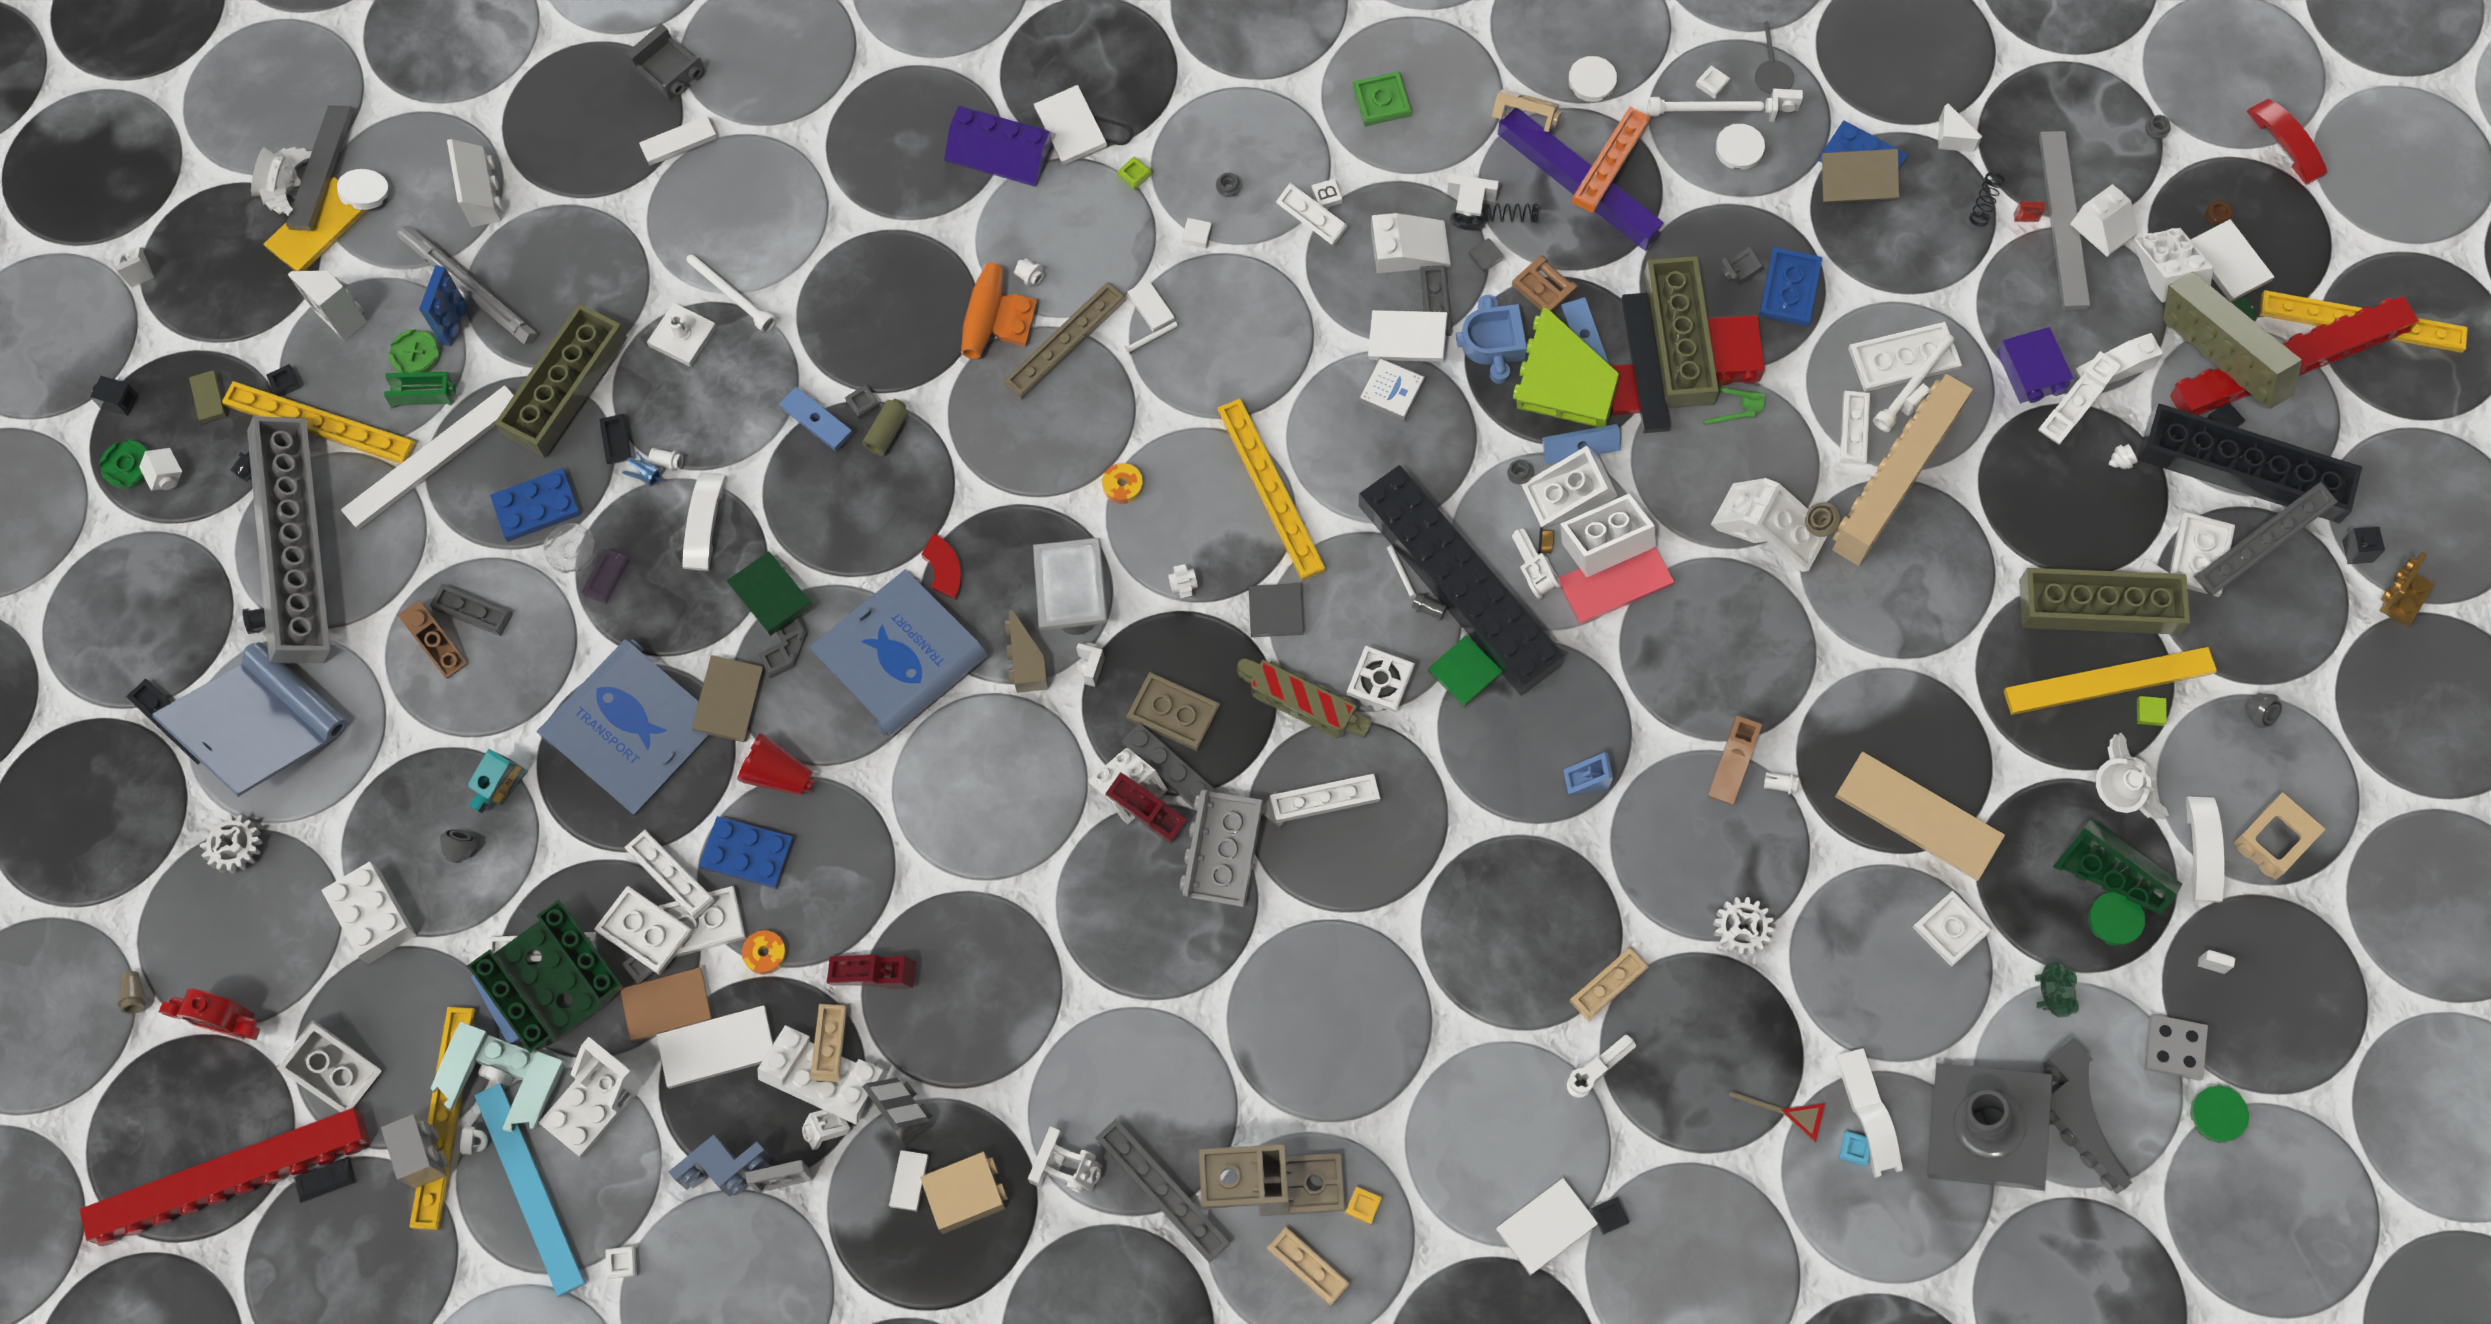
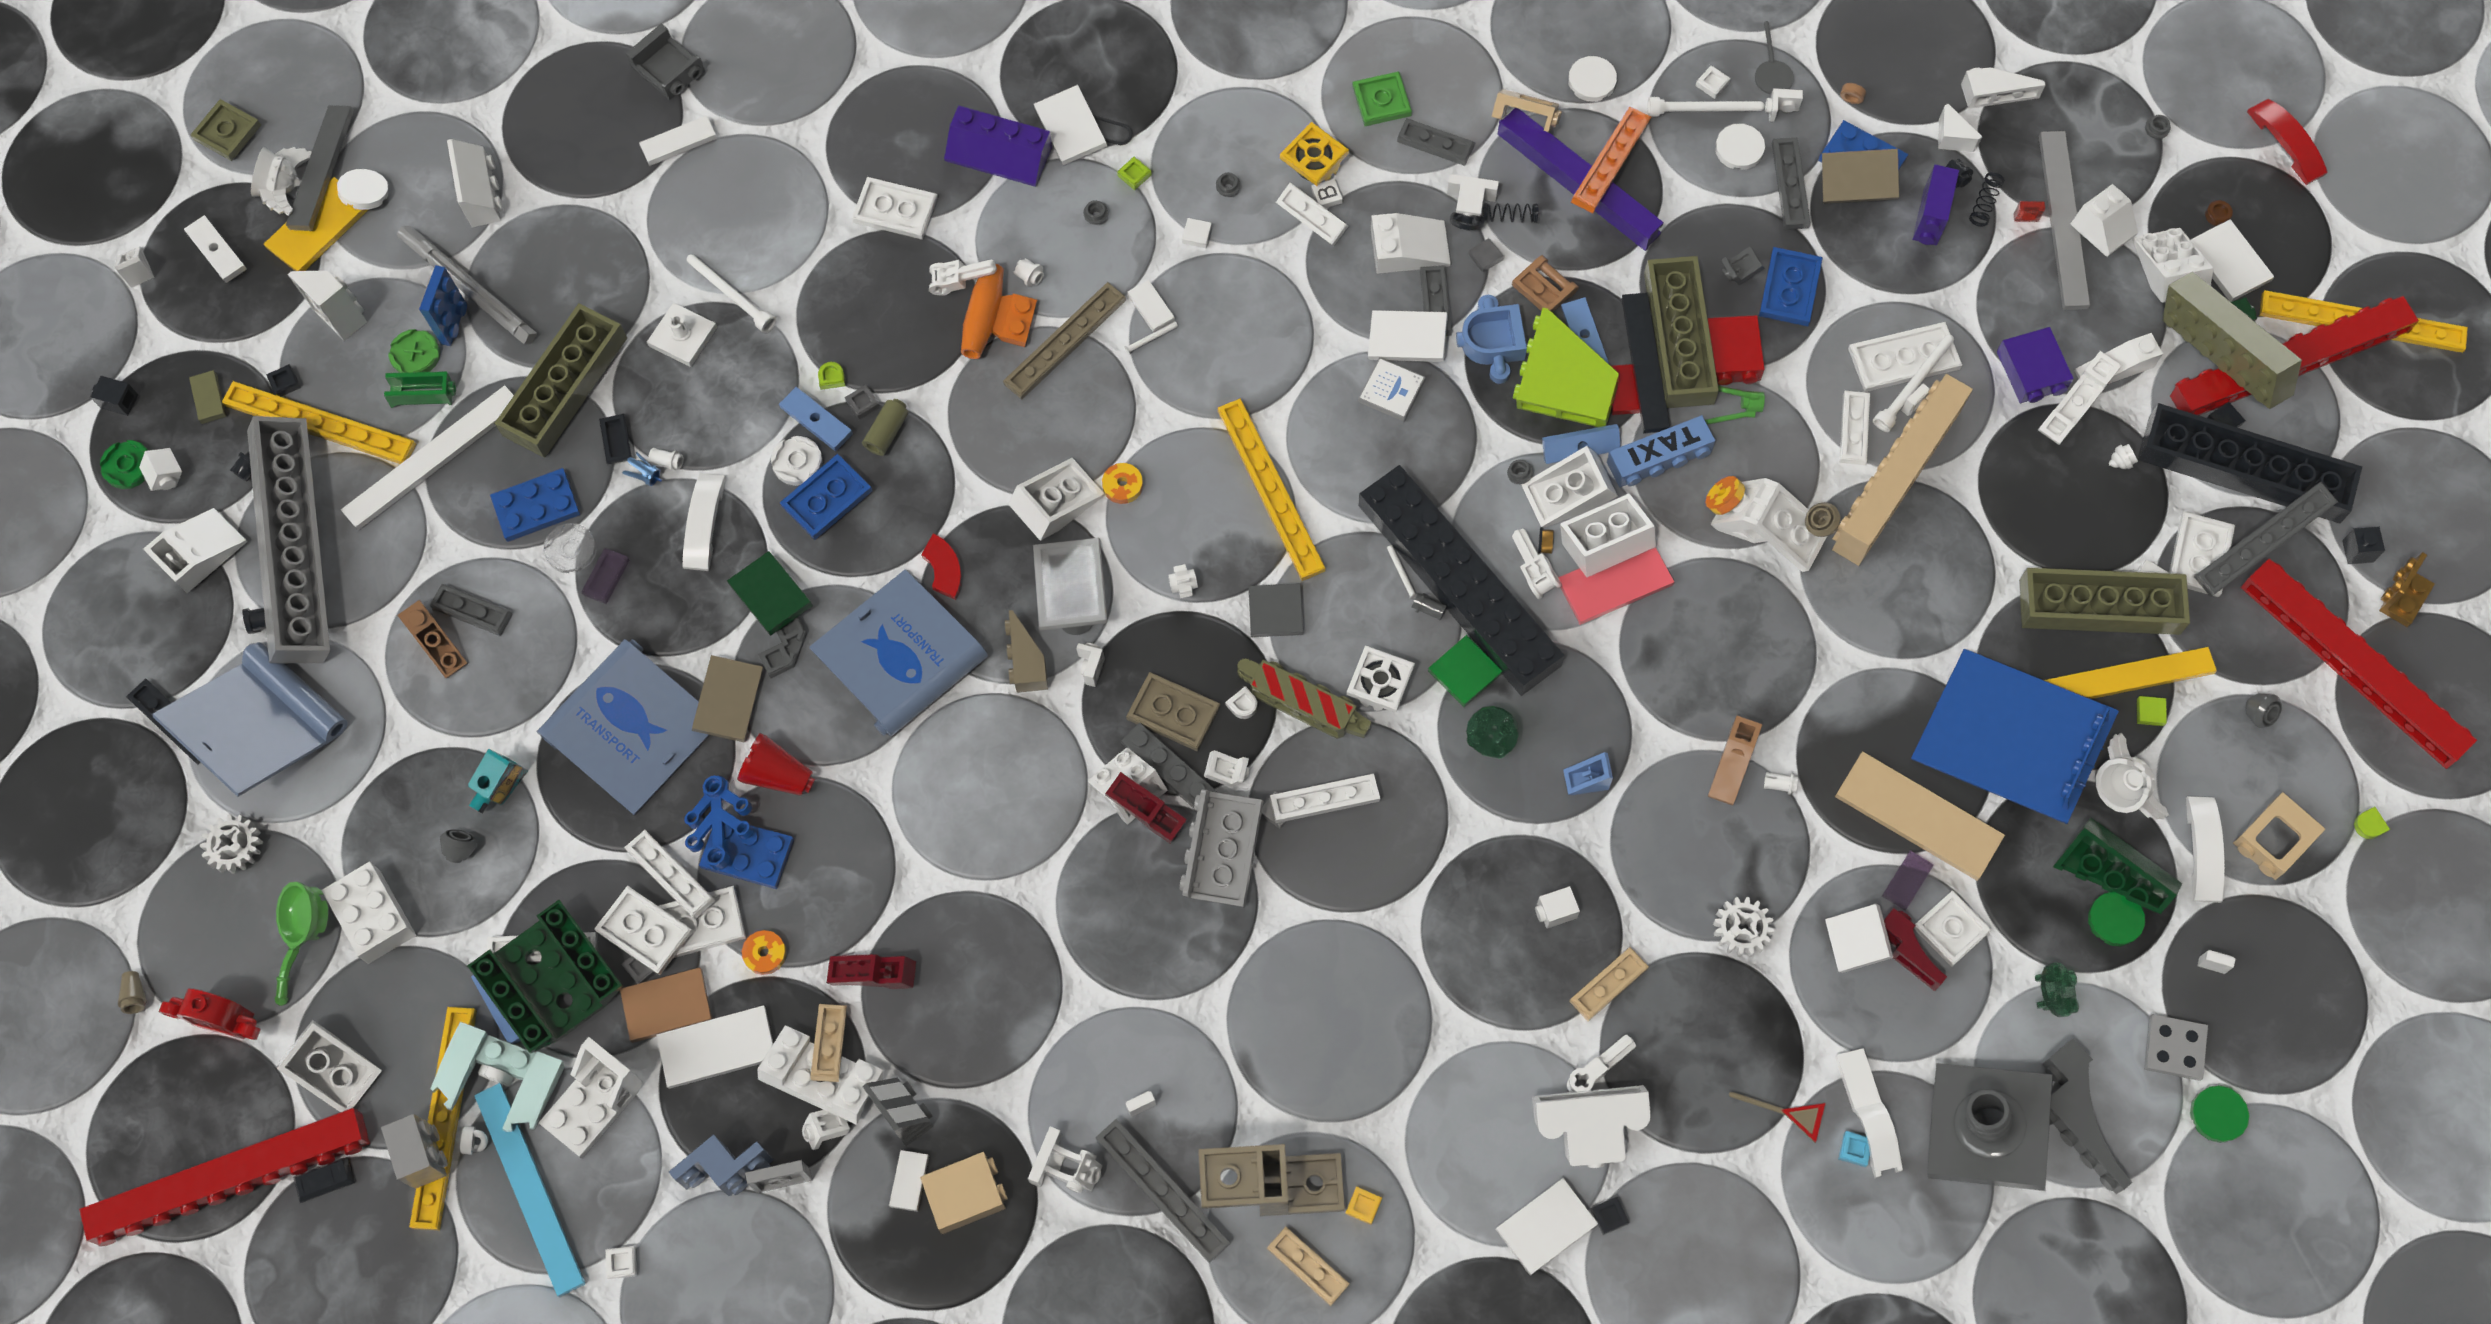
(195, 548): none -> white slope
(215, 249): none -> white tile
(225, 129): none -> olive plate
(299, 919): none -> bright green piece
(716, 819): none -> blue plant
(796, 460): none -> white tile
(826, 496): none -> blue plate
(831, 376): none -> lime tile
(894, 208): none -> white tile
(953, 275): none -> white connector
(1054, 498): none -> white slope
(1095, 206): none -> dark grey plate
(1140, 1103): none -> white tile
(1226, 769): none -> white bracket
(1242, 704): none -> white tile
(1312, 154): none -> yellow piece
(1435, 141): none -> dark grey tile
(1481, 726): none -> clear green plate
(1557, 907): none -> white brick
(1592, 1122): none -> white brick
(1660, 452): none -> medium blue brick
(1725, 495): none -> piece
(1791, 183): none -> dark grey plate
(1853, 93): none -> medium nougat tile
(1859, 938): none -> white tile
(1907, 880): none -> clear purple tile
(1909, 952): none -> dark red slope
(1935, 205): none -> dark purple brick
(1965, 173): none -> black hose
(1995, 87): none -> white slope
(2015, 735): none -> blue door
(2359, 663): none -> red brick
(2370, 824): none -> lime tile

